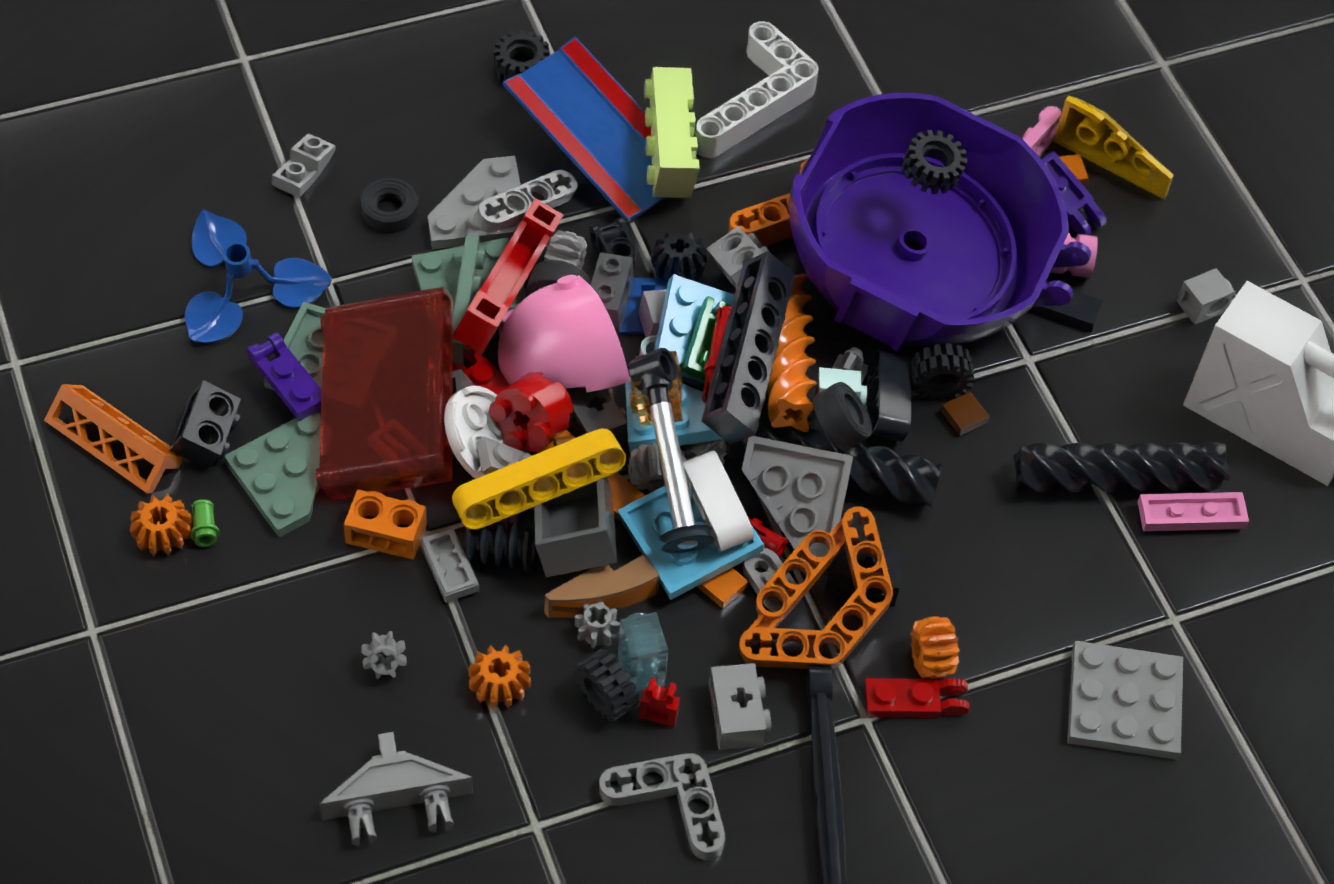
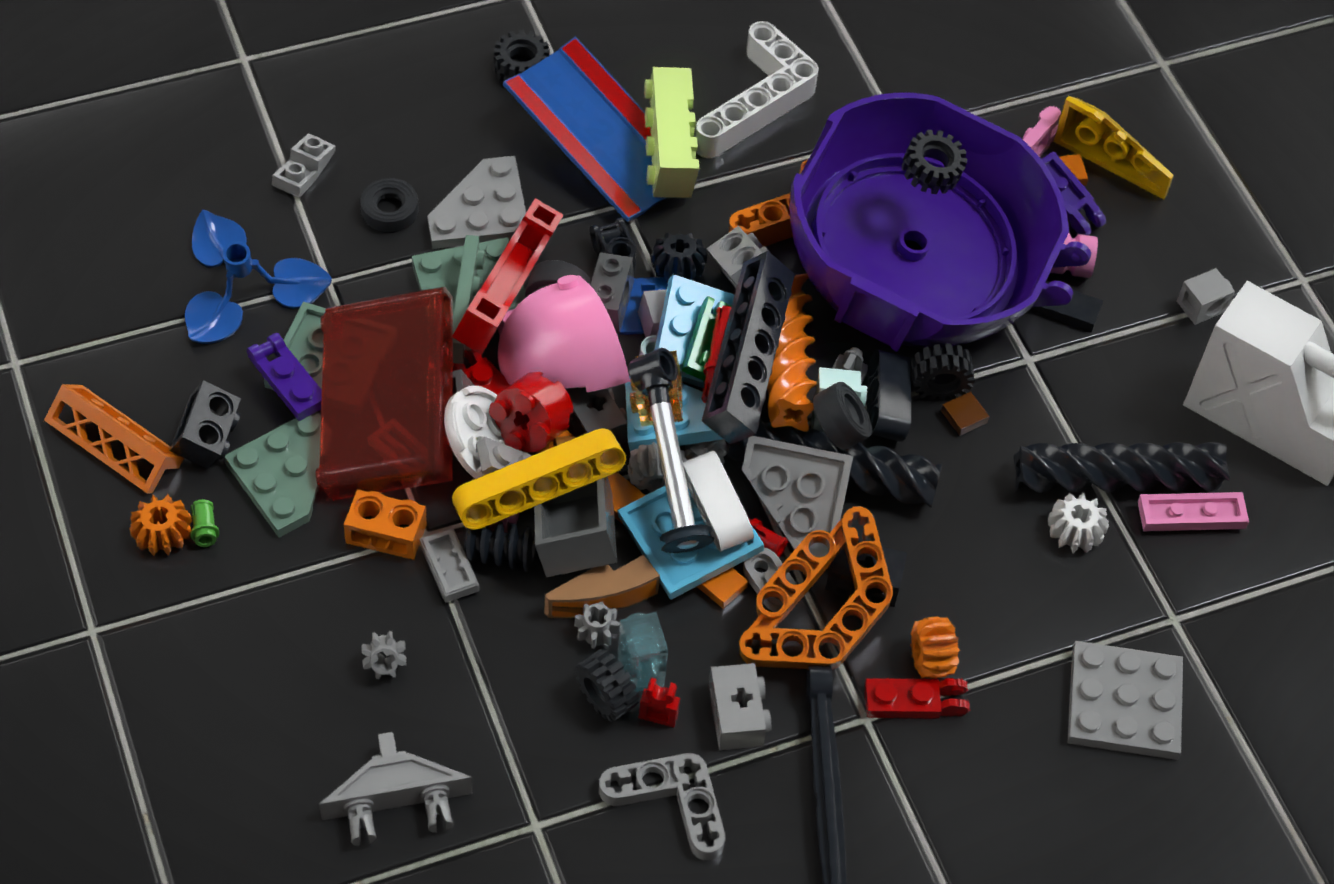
(512, 681): orange gear -> none
(522, 195): light grey beam -> none
(567, 248): light grey gear -> none
(1078, 522): none -> white gear

